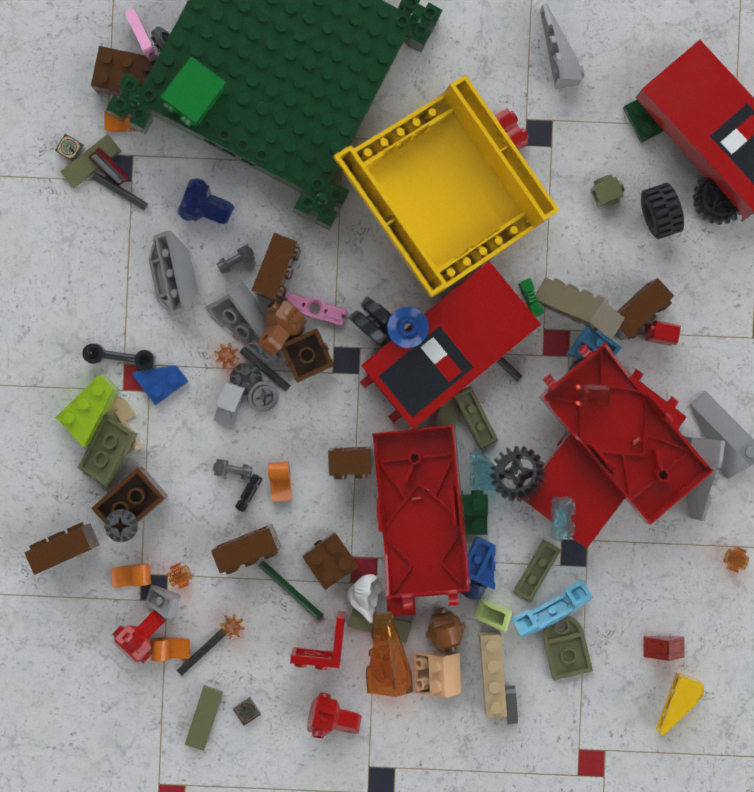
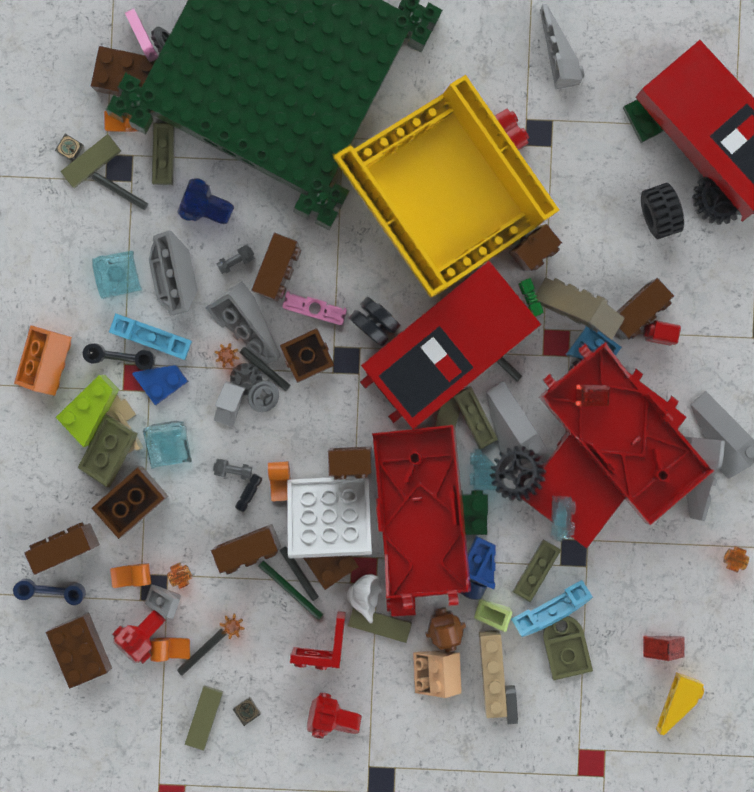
(26, 588): none -> dark blue piece
(43, 360): none -> orange slope
(79, 650): none -> reddish brown brick
(108, 166): slope -> none
(116, 274): none -> clear light blue slope
(127, 518): dark grey gear -> none
(150, 336): none -> medium azure slope
(163, 154): none -> olive tile
(167, 443): none -> clear light blue slope
(193, 92): green brick -> none
(282, 322): dark orange piece -> none
(299, 574): none -> pearl dark grey bar
(328, 517): none -> white plate
(389, 667): clear orange wedge -> none
(410, 316): blue dish -> none
(512, 423): none -> light grey wedge
(537, 246): none -> reddish brown brick
(607, 191): olive brick -> none

